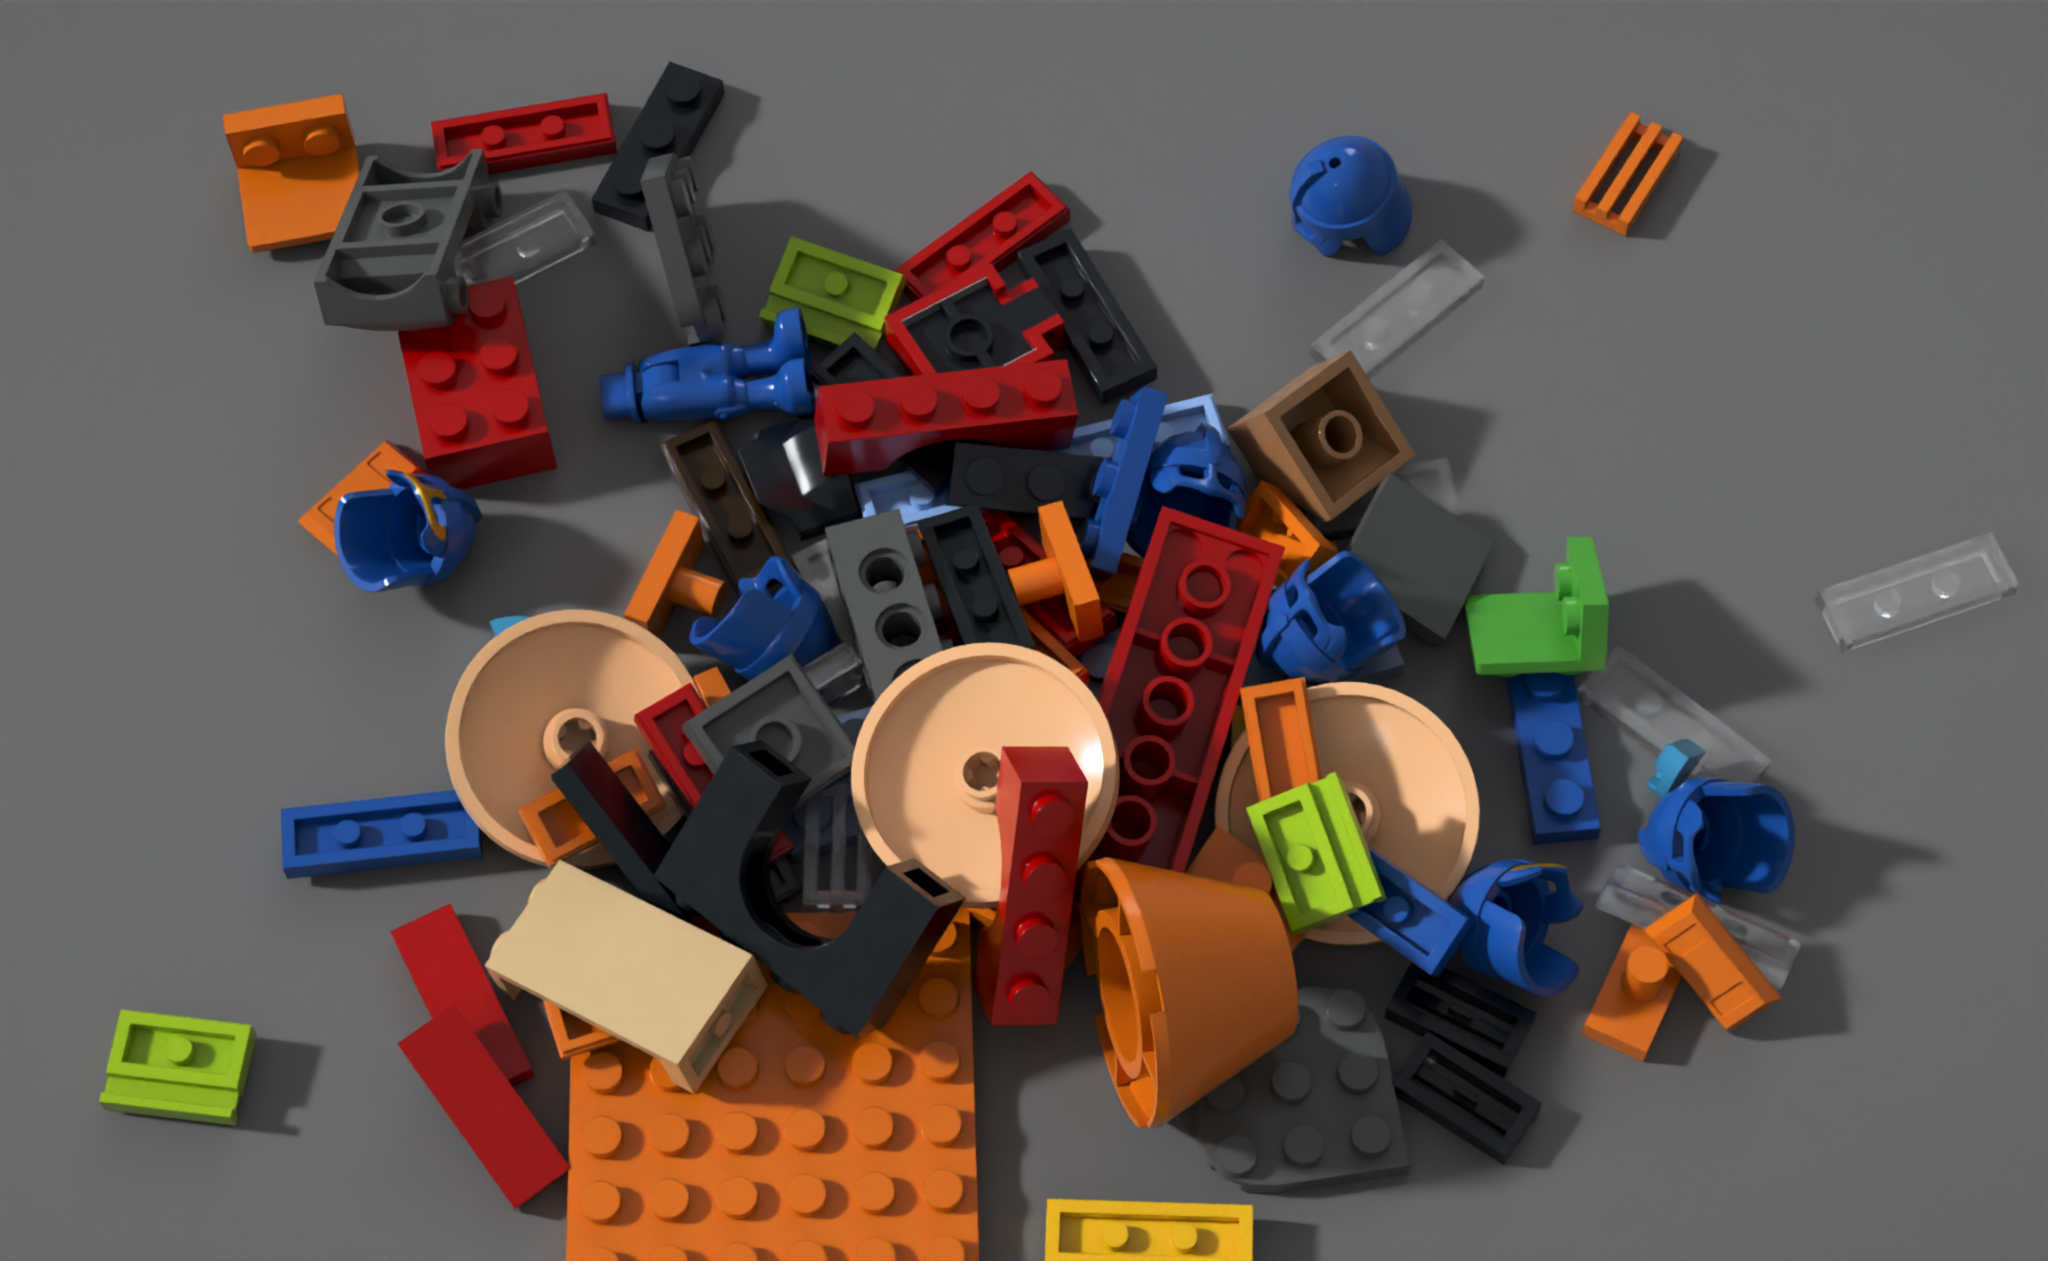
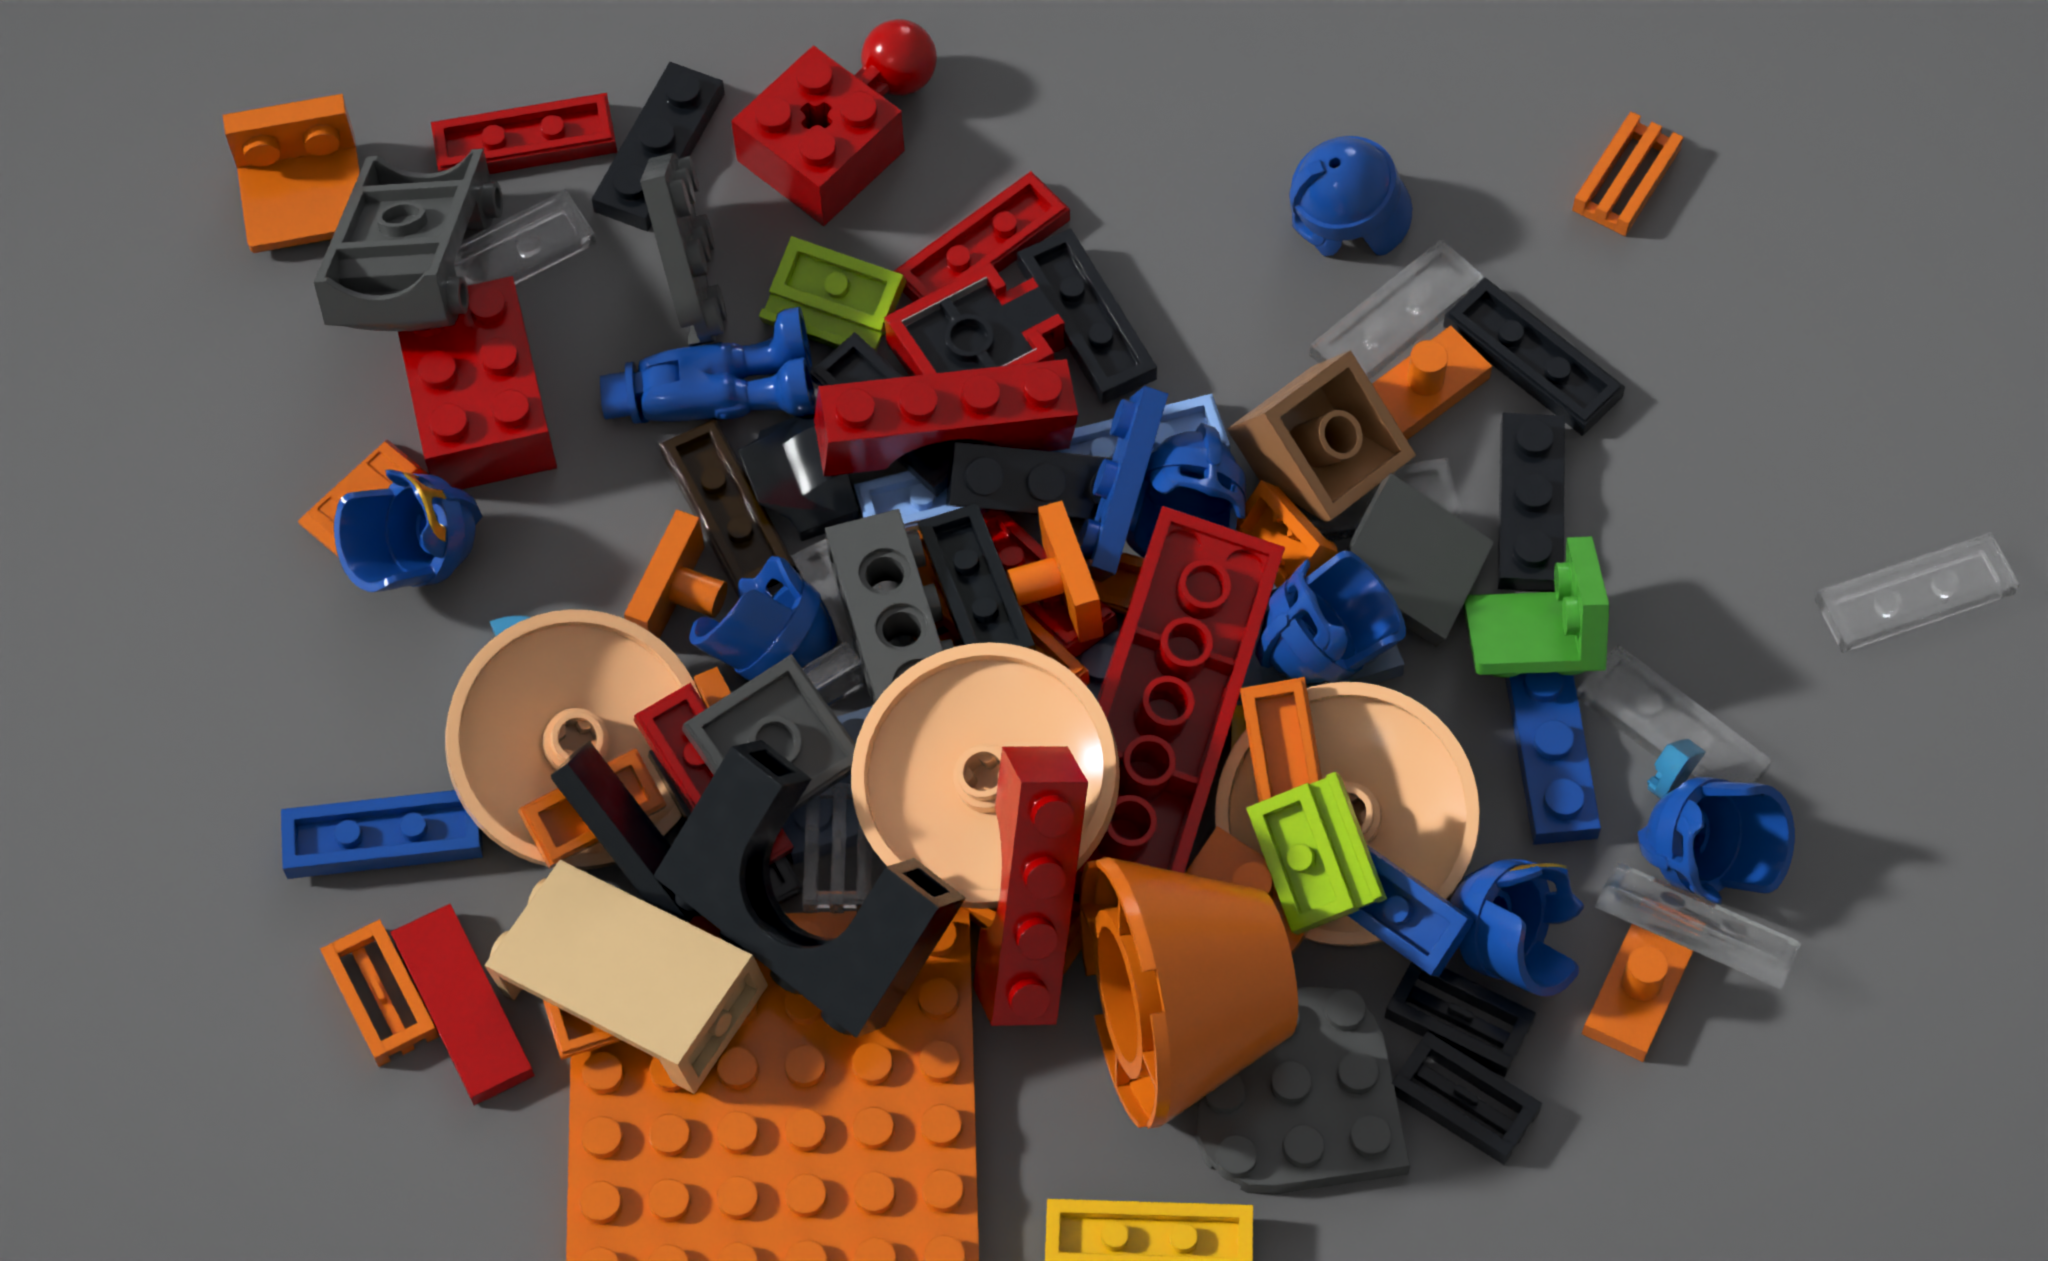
(178, 1067): lime plate -> none
(402, 1038): none -> orange tile
(484, 1107): red tile -> none
(830, 132): none -> red brick
(1431, 380): none -> orange tile
(1531, 501): none -> black plate
(1534, 356): none -> black tile
(1712, 963): orange tile -> none

